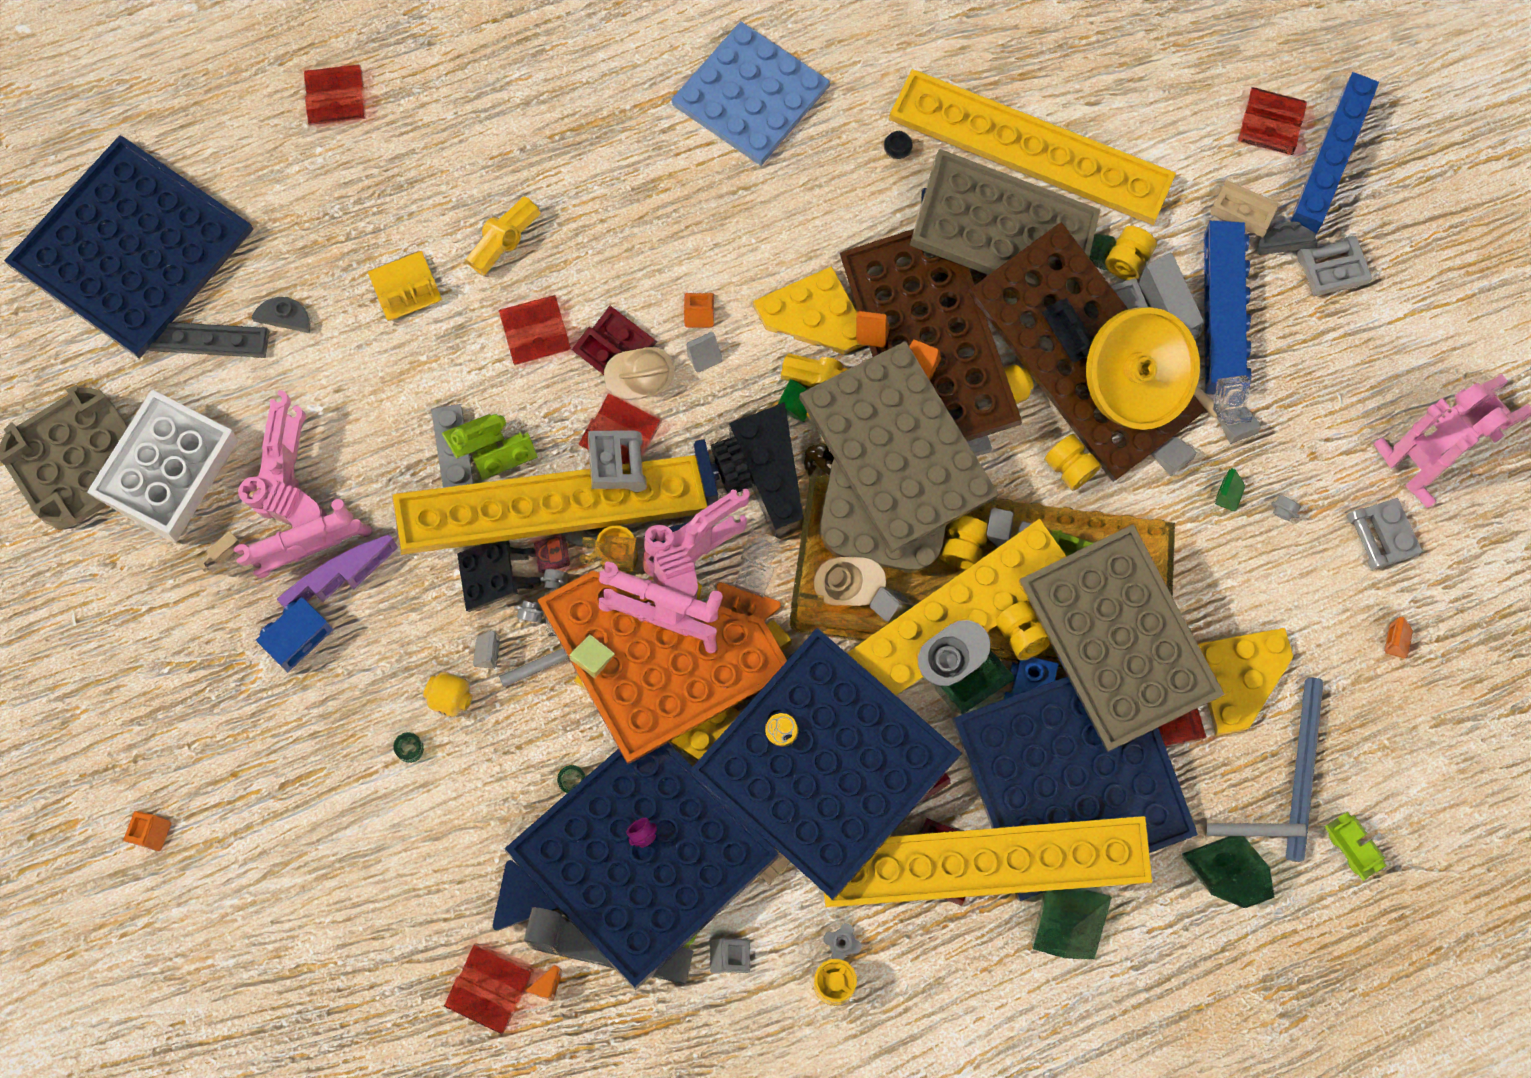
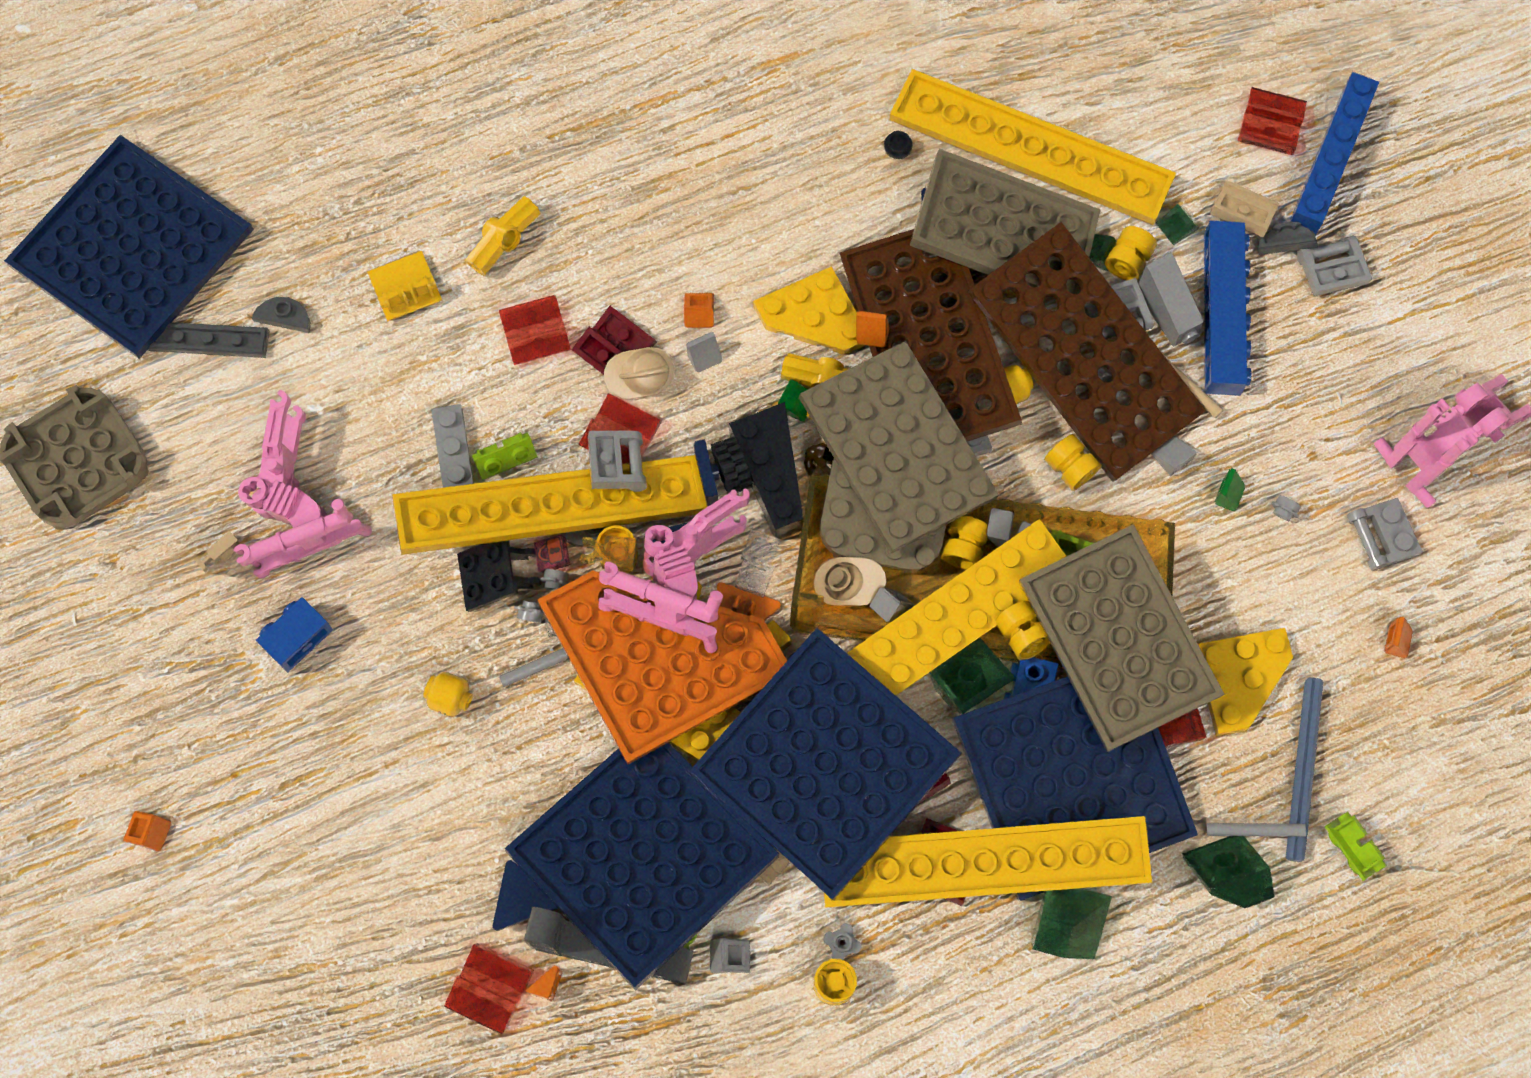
(163, 465): white slope -> none
(334, 94): clear red slope -> none
(347, 567): medium lavender slope -> none
(411, 756): clear green bush -> none
(475, 434): lime hinge -> none
(486, 650): light grey slope -> none
(567, 770): clear green bush -> none
(591, 656): yellowish green slope -> none
(641, 832): magenta plate -> none
(750, 93): medium blue plate -> none
(781, 729): yellow tile -> none
(926, 356): orange slope -> none
(954, 653): light grey piece -> none
(1068, 329): black hinge -> none
(1143, 368): yellow dish -> none
(1177, 224): none -> clear green slope
(1232, 399): clear bracket -> none
(1239, 432): light grey slope -> none

